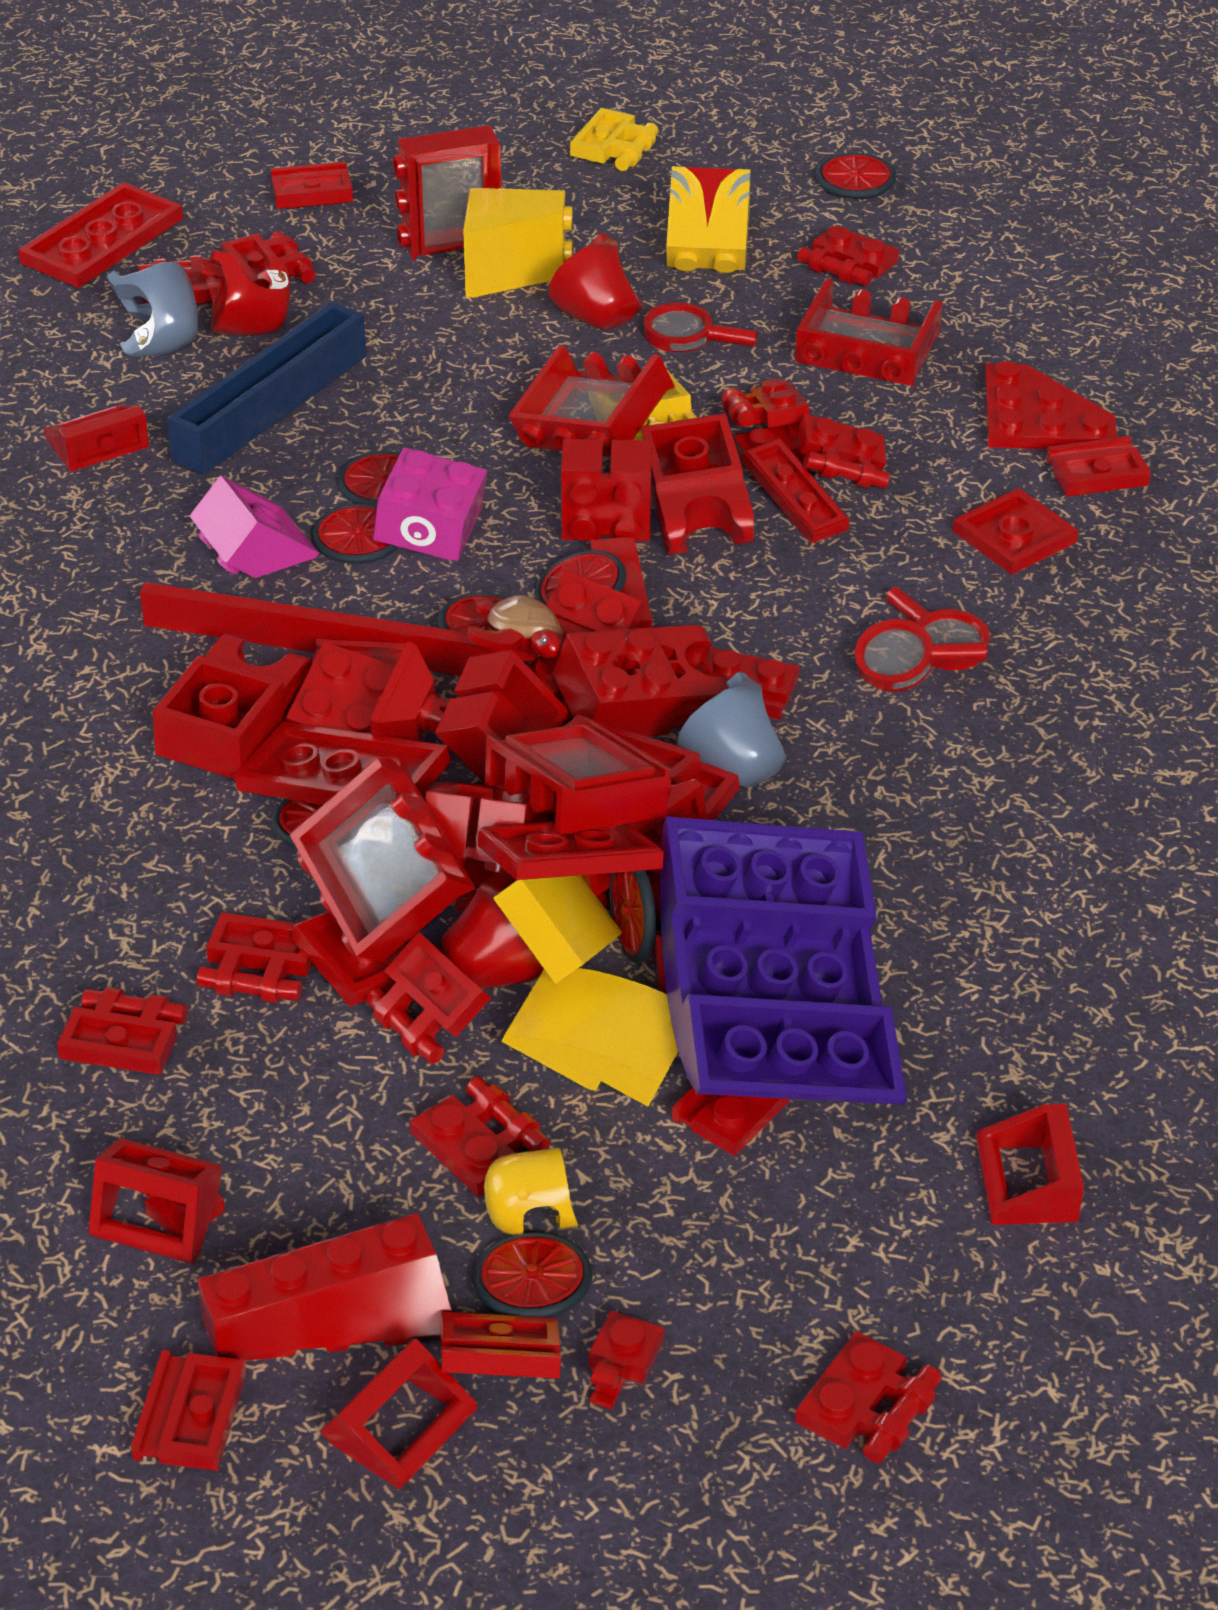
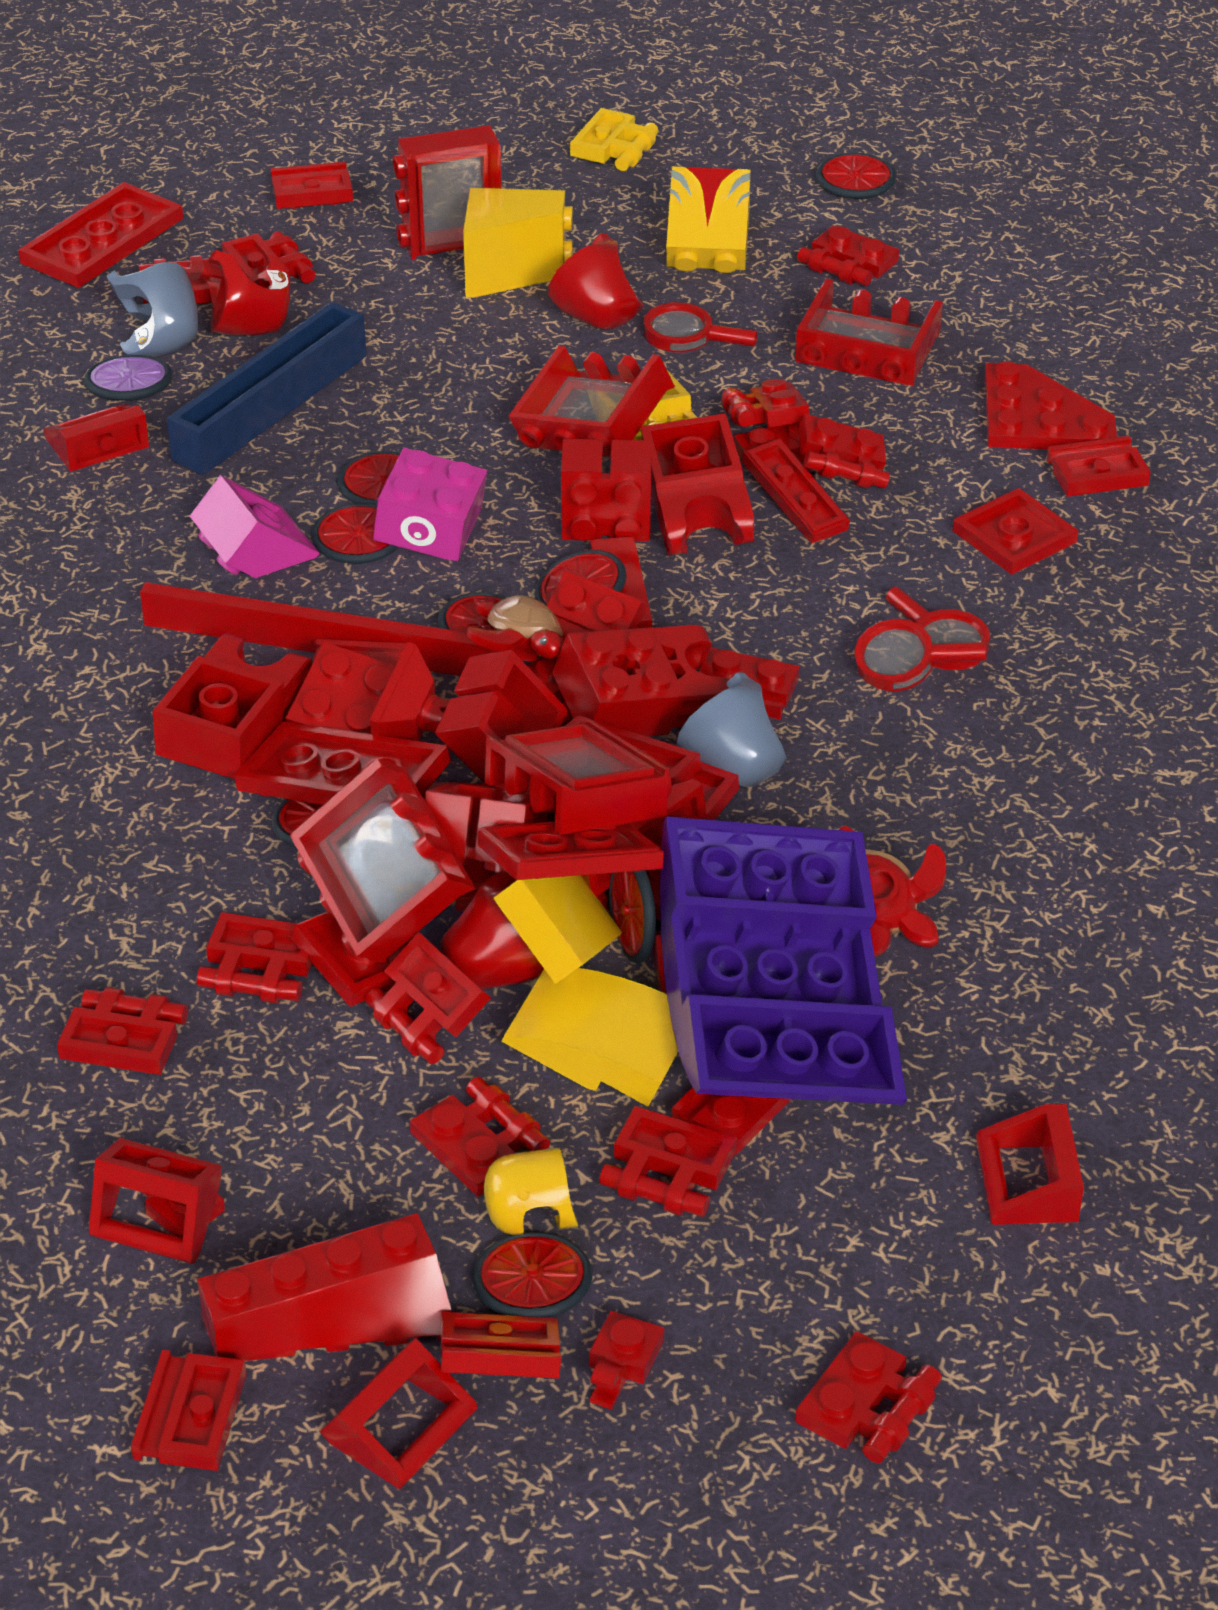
(128, 377): none -> medium lavender wheel
(671, 1148): none -> red plate
(899, 892): none -> red animal

